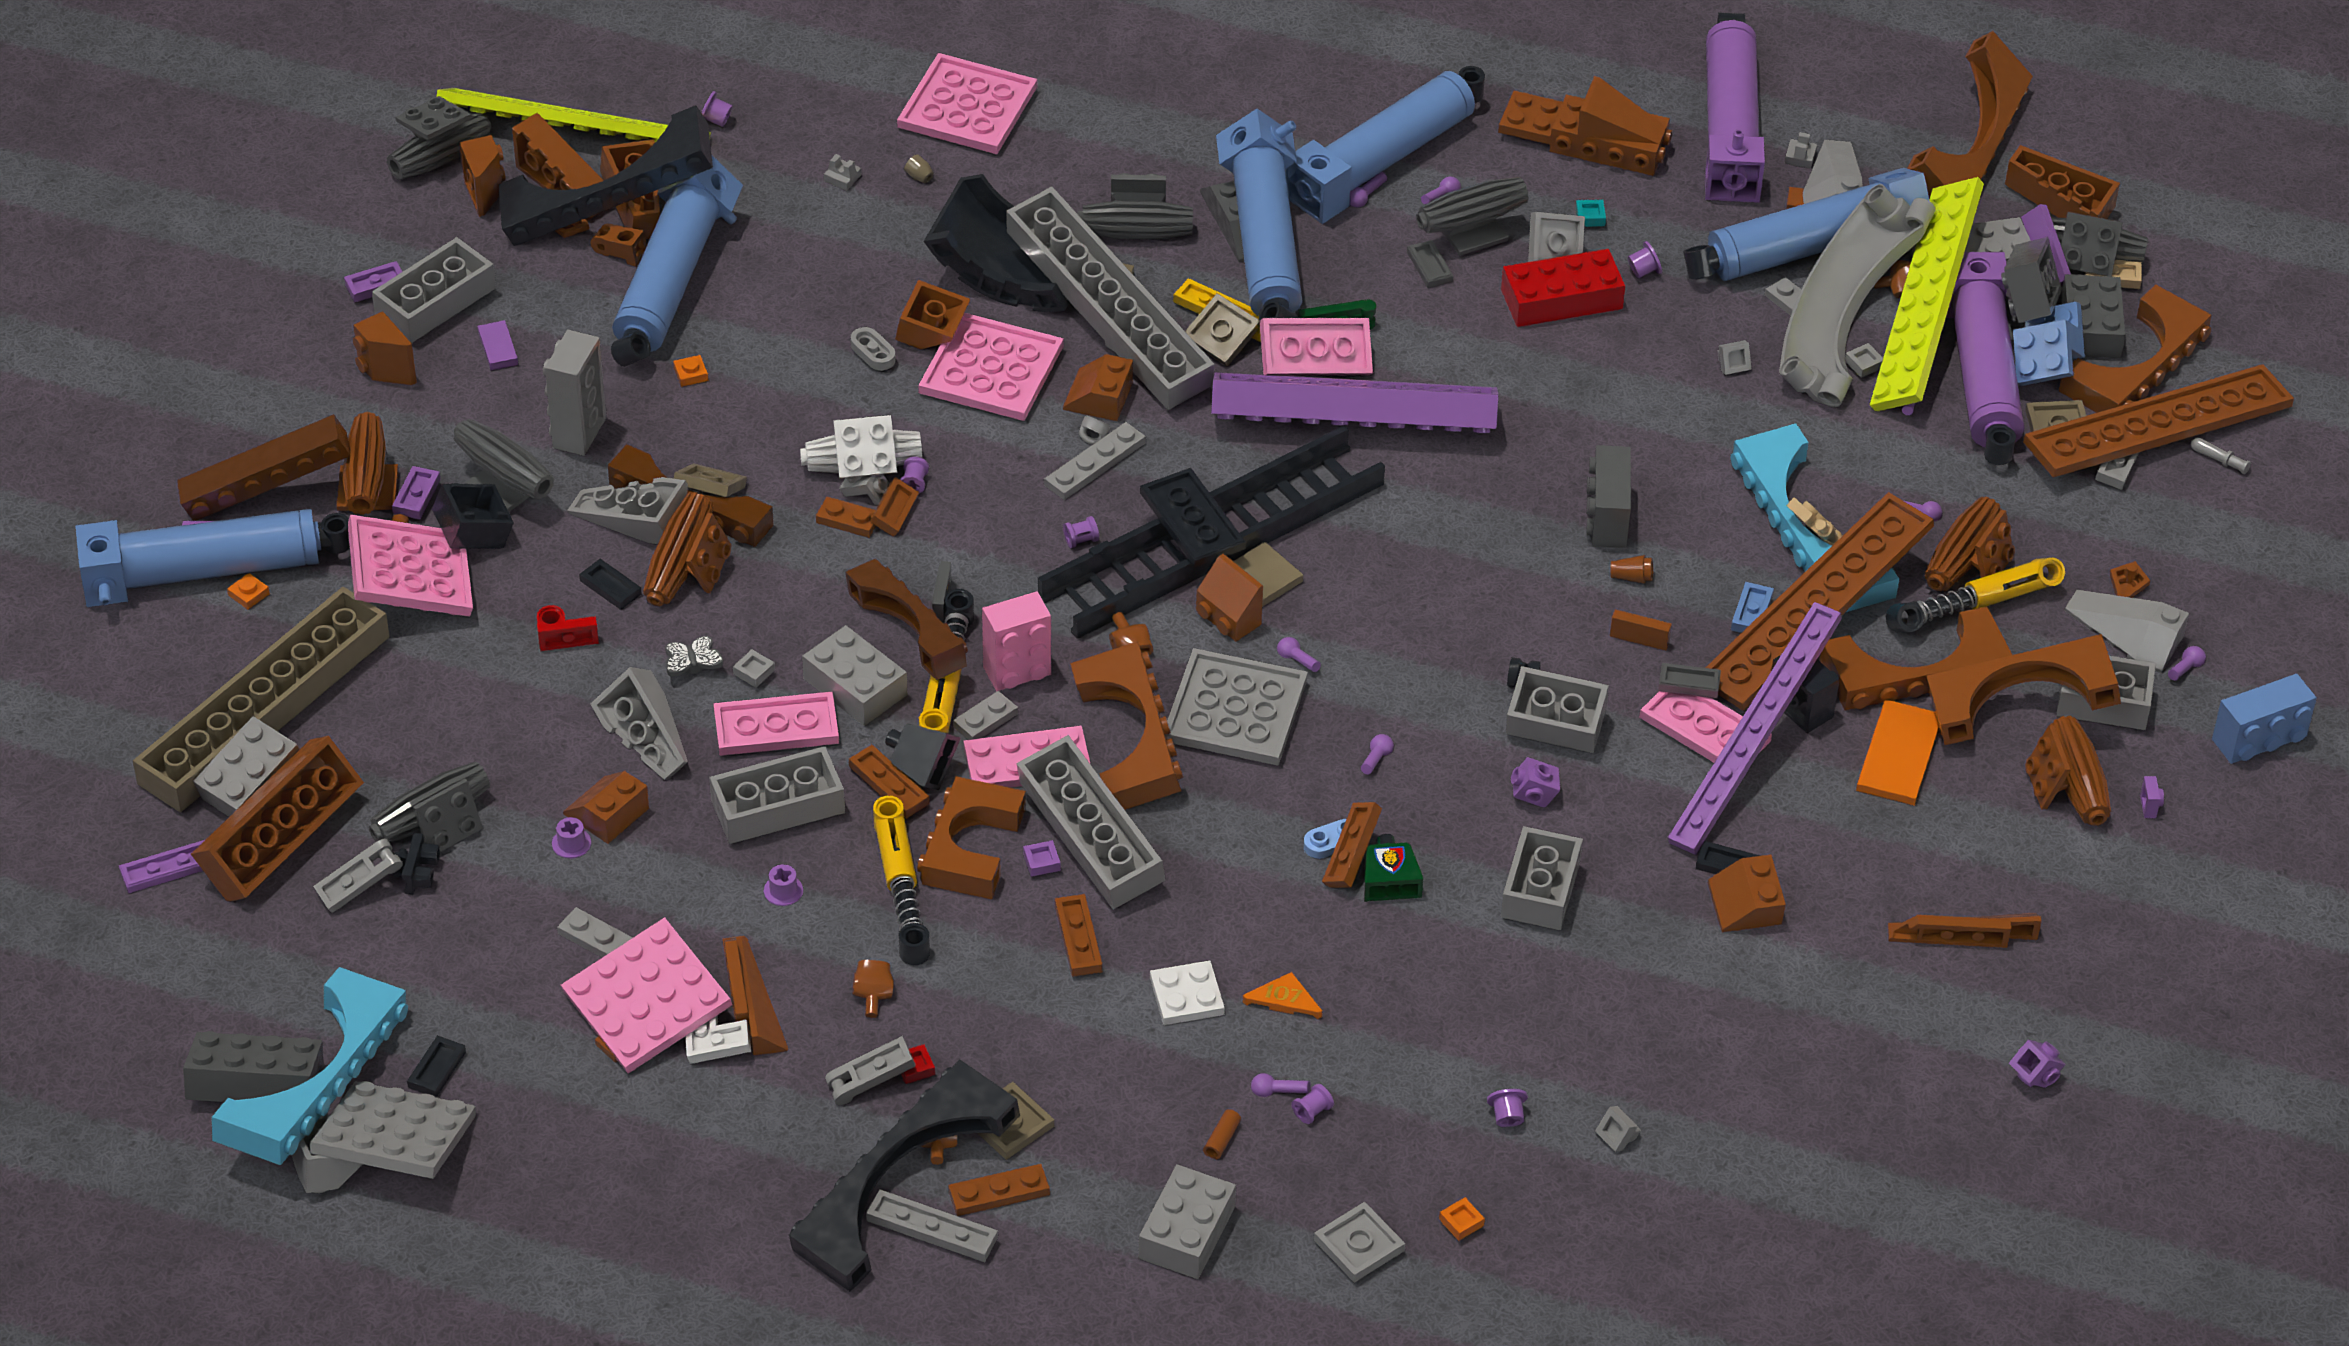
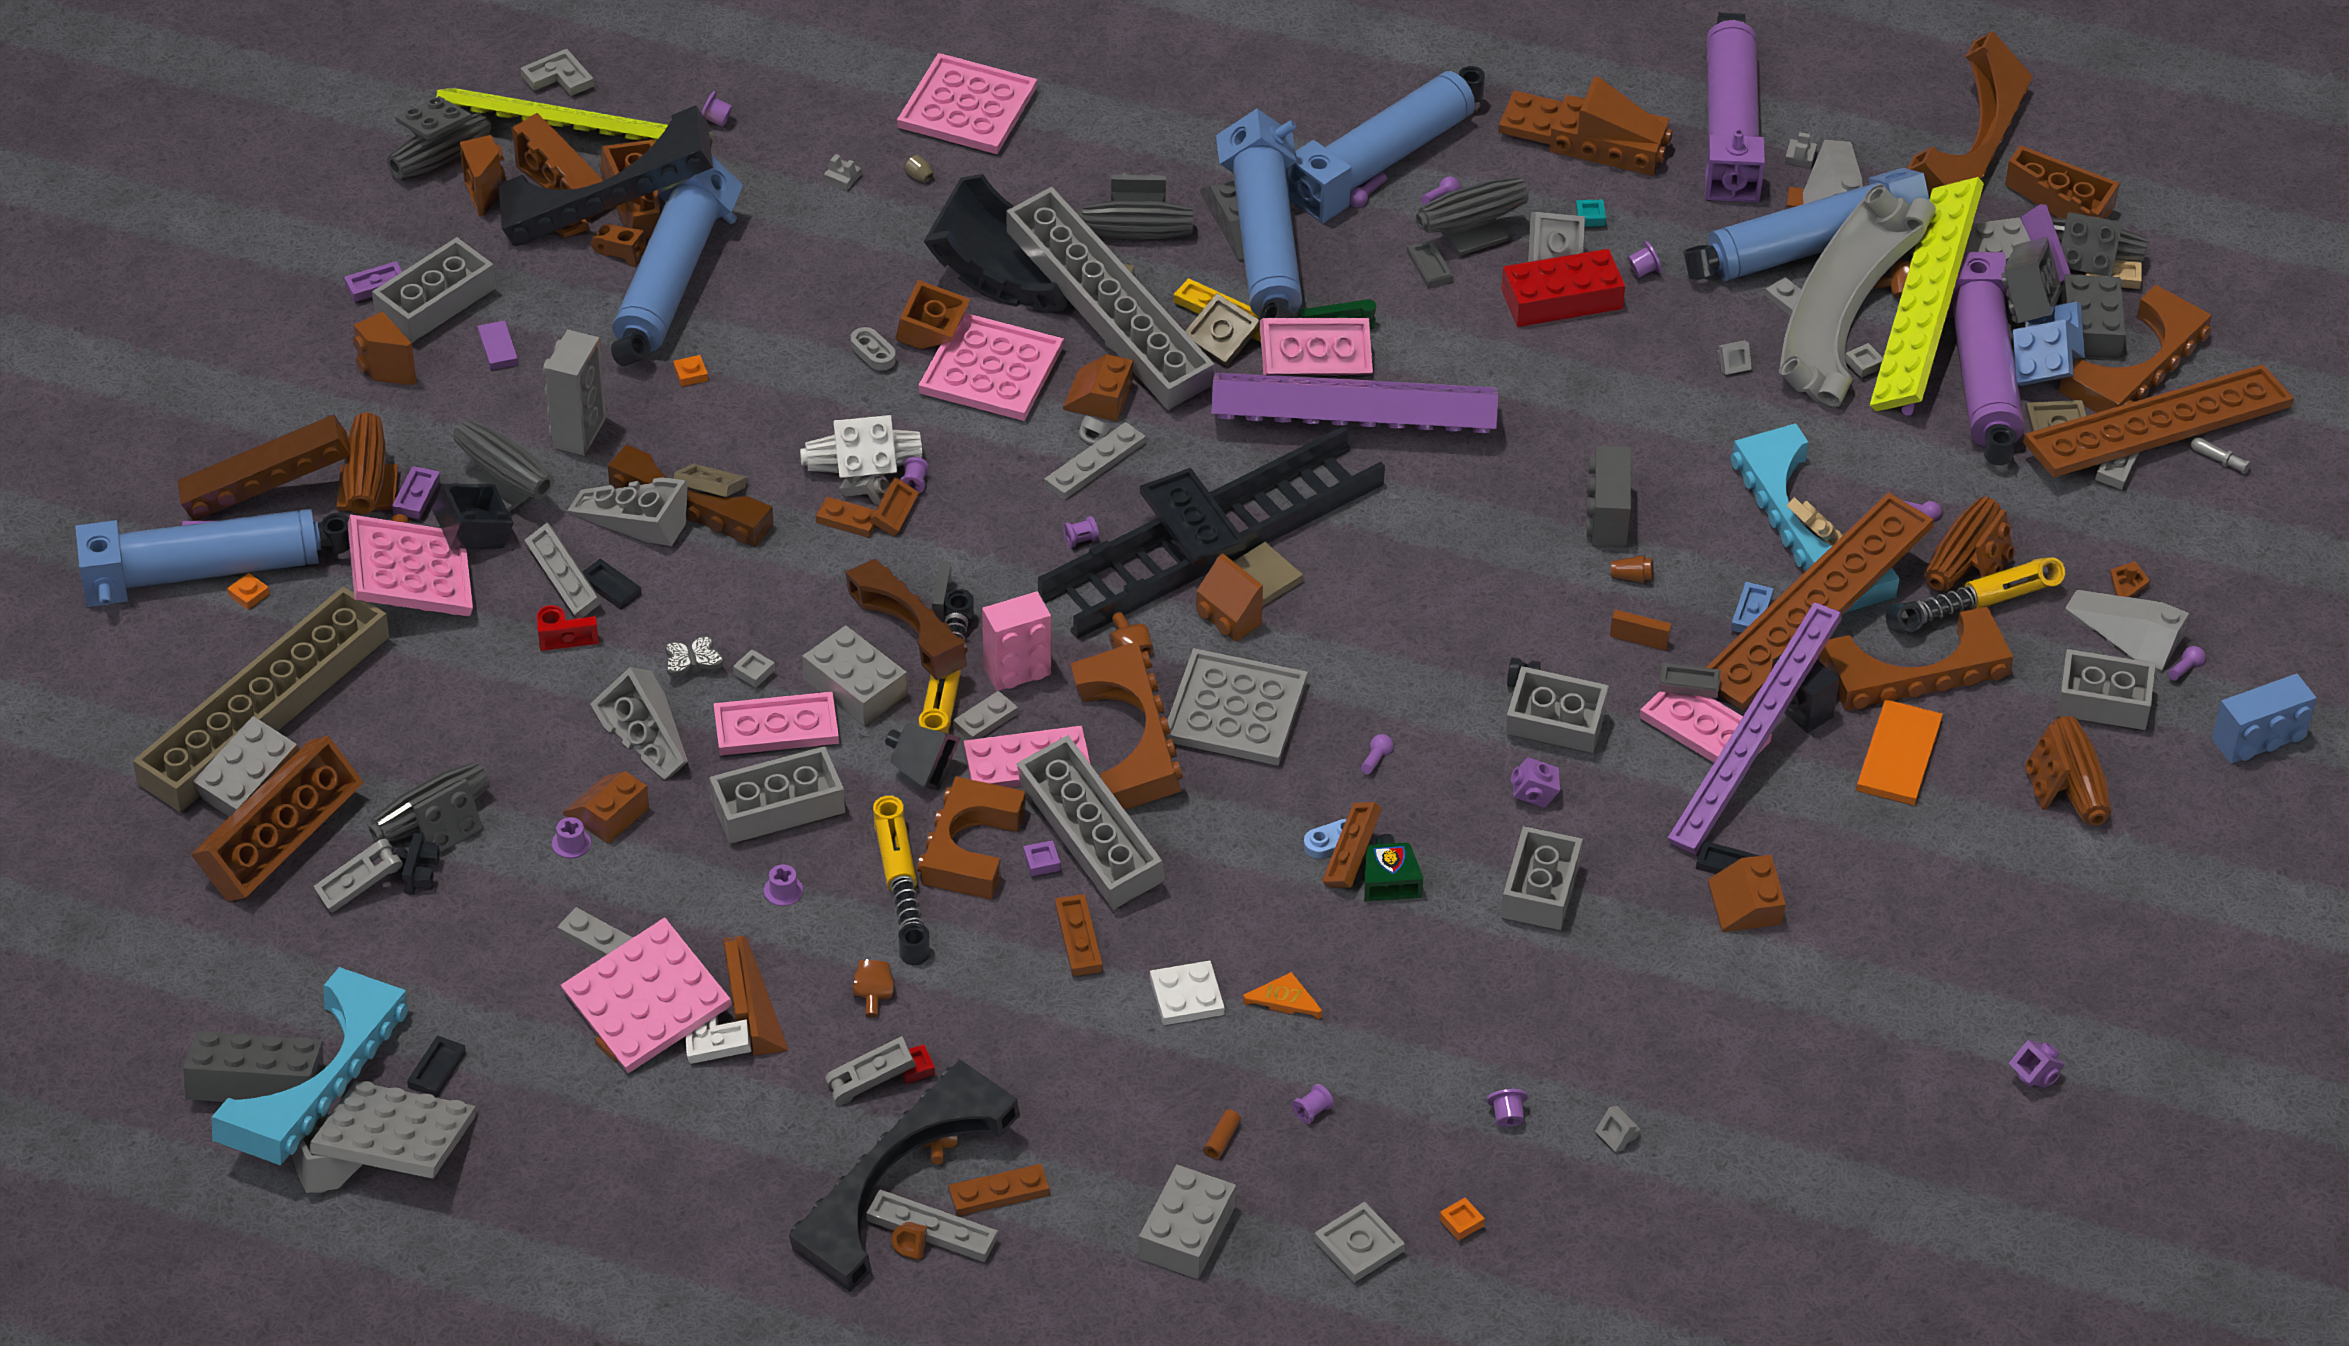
(160, 868): medium lavender tile -> none
(561, 68): none -> light grey plate
(563, 571): none -> light grey plate
(688, 545): dark orange plate -> none
(888, 779): dark orange plate -> none
(909, 1240): none -> dark orange tile
(1027, 1128): dark tan tile -> none
(1265, 1085): medium lavender bar -> none
(1290, 648): medium lavender bar -> none
(1967, 931): dark orange wedge -> none
(2076, 664): dark orange arch -> none
(2151, 797): medium lavender plate -> none

